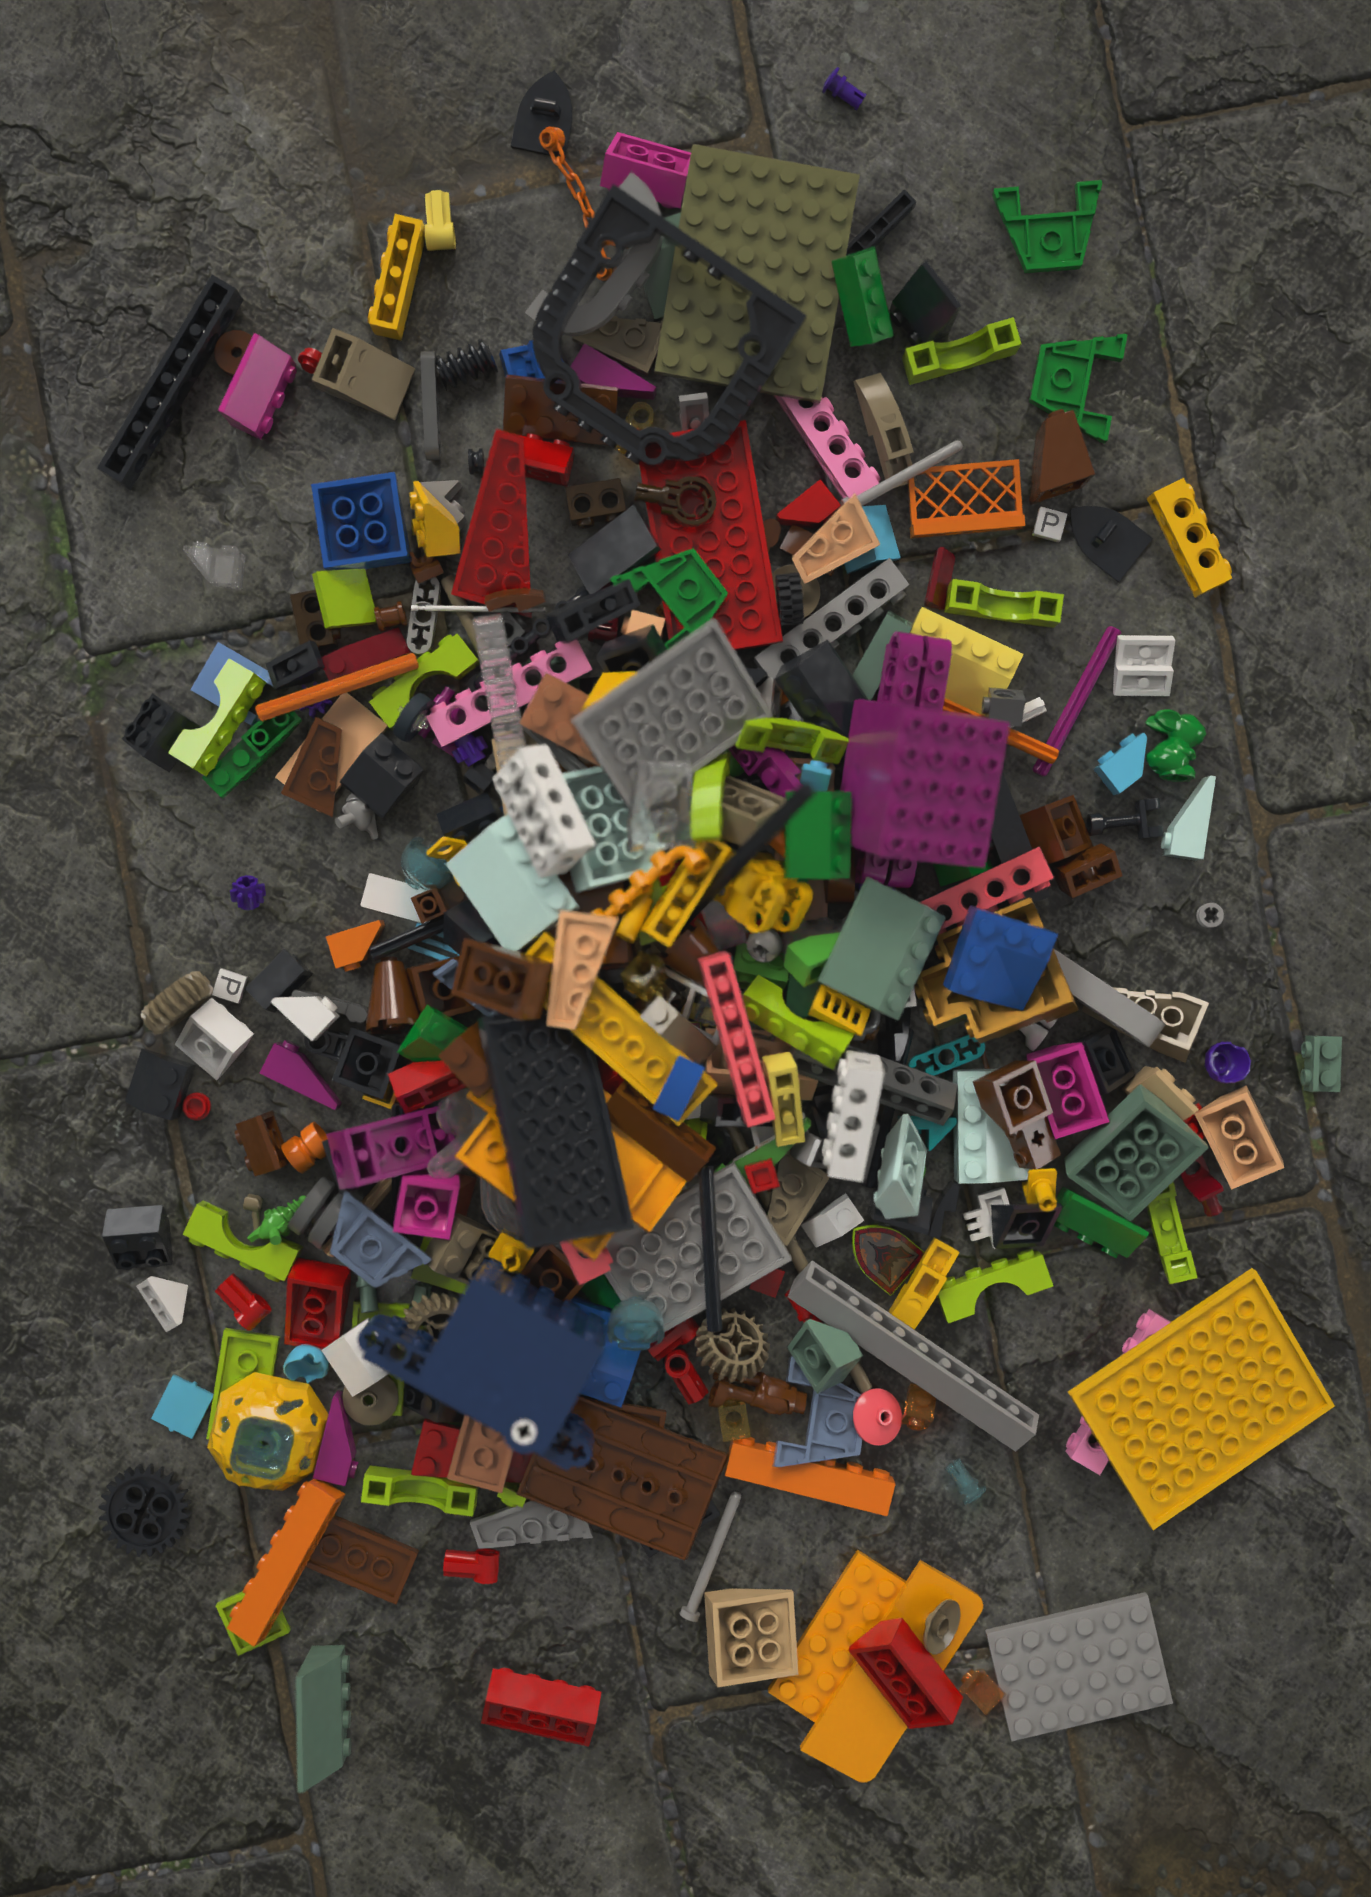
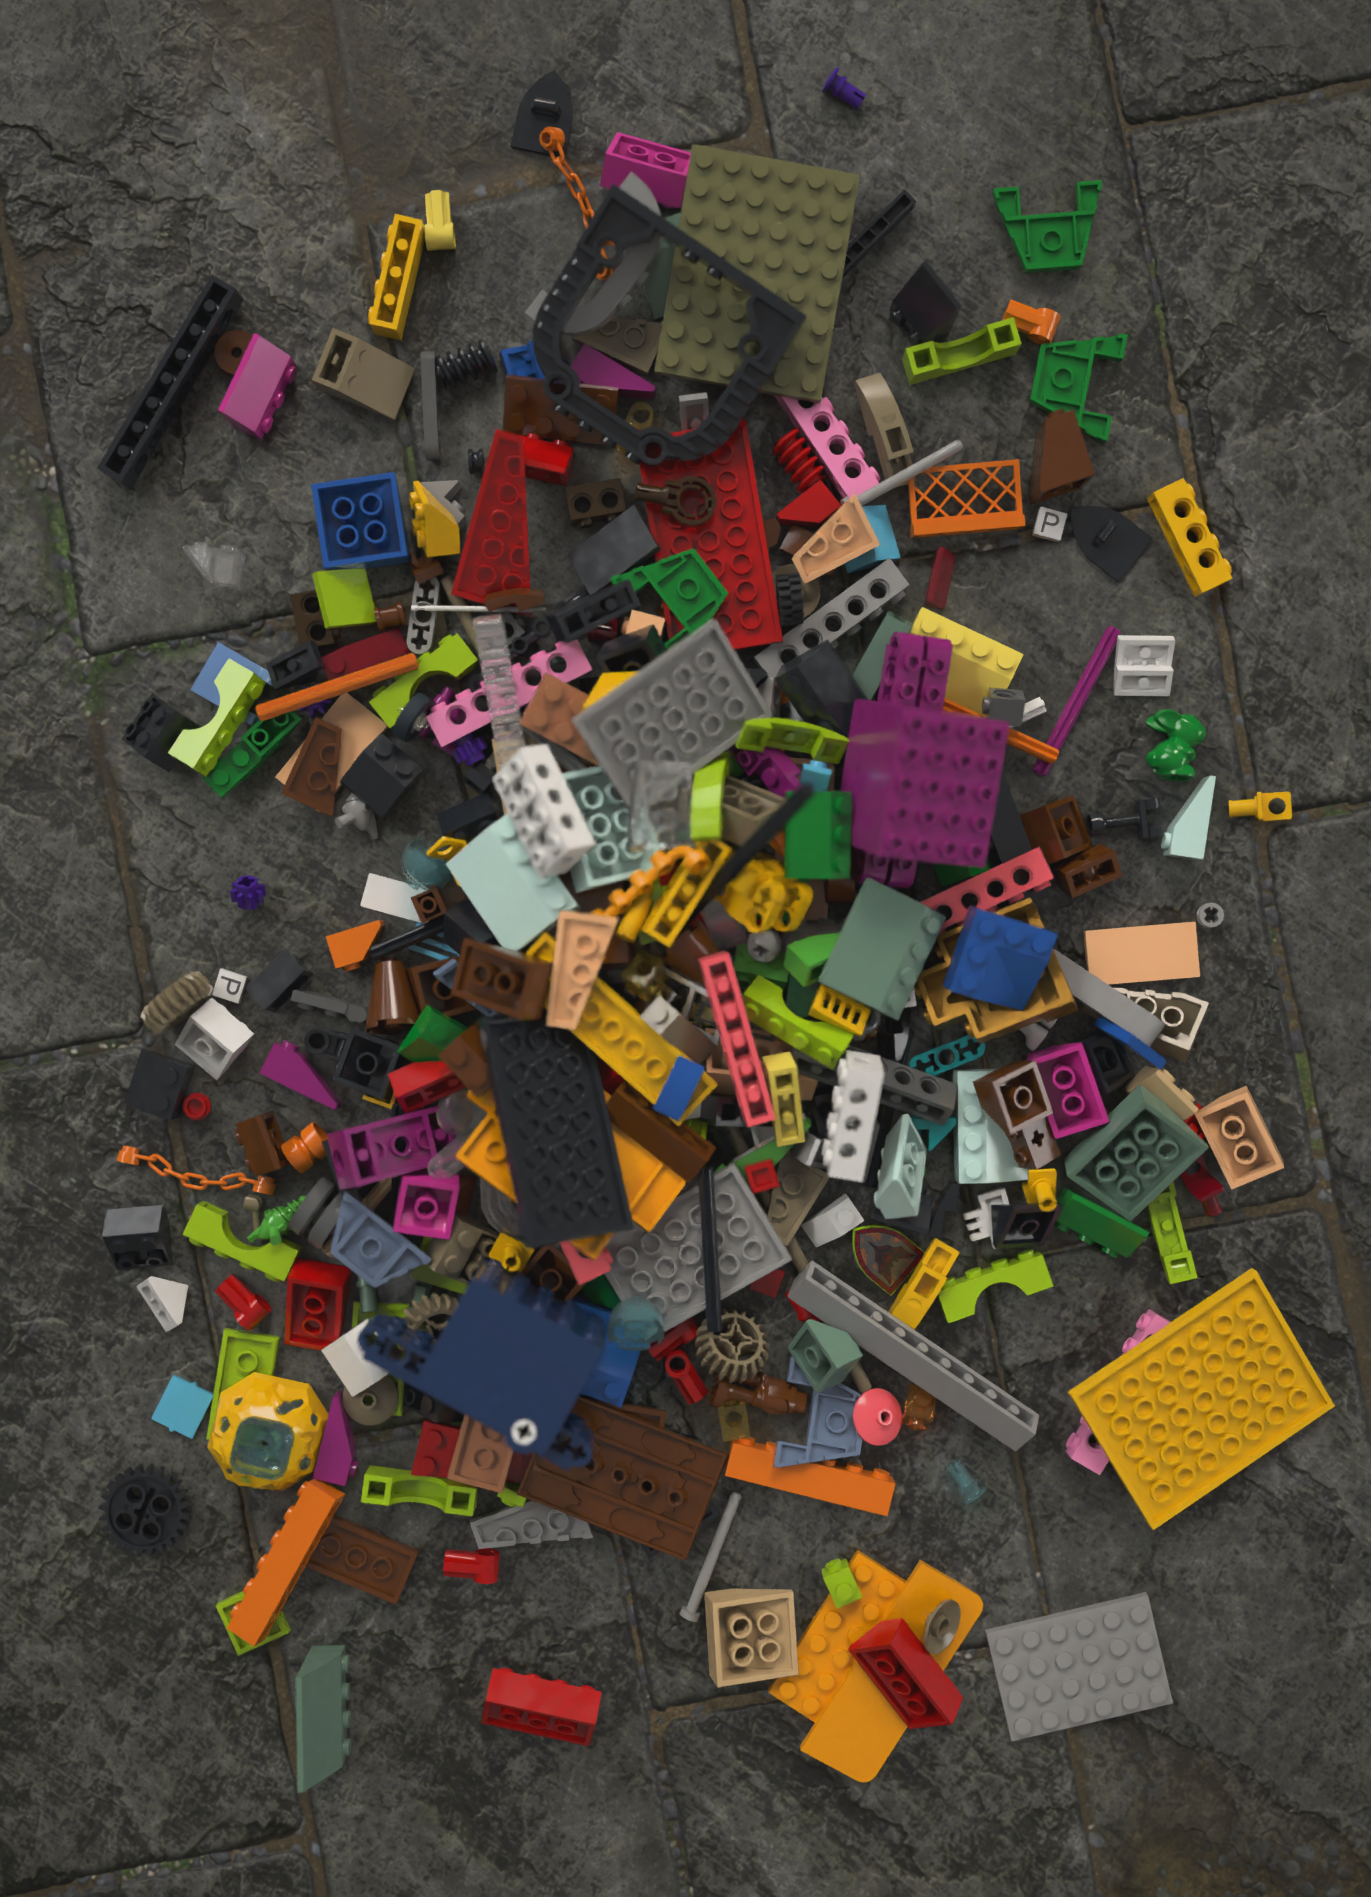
(131, 1156): none -> orange piece
(306, 1362): medium azure hair -> none
(308, 1014): white slope -> none
(309, 359): red plate -> none
(798, 461): none -> red piece
(841, 1582): none -> lime bracket
(863, 297): green slope -> none
(980, 601): lime arch -> none
(981, 1690): clear orange bracket -> none
(1037, 324): none -> orange piece
(1124, 766): medium azure slope -> none
(1130, 1042): none -> blue tile
(1143, 953): none -> light nougat tile
(1227, 1063): dark purple hair -> none
(1259, 807): none -> yellow bracket
(1321, 1063): sand green bracket -> none

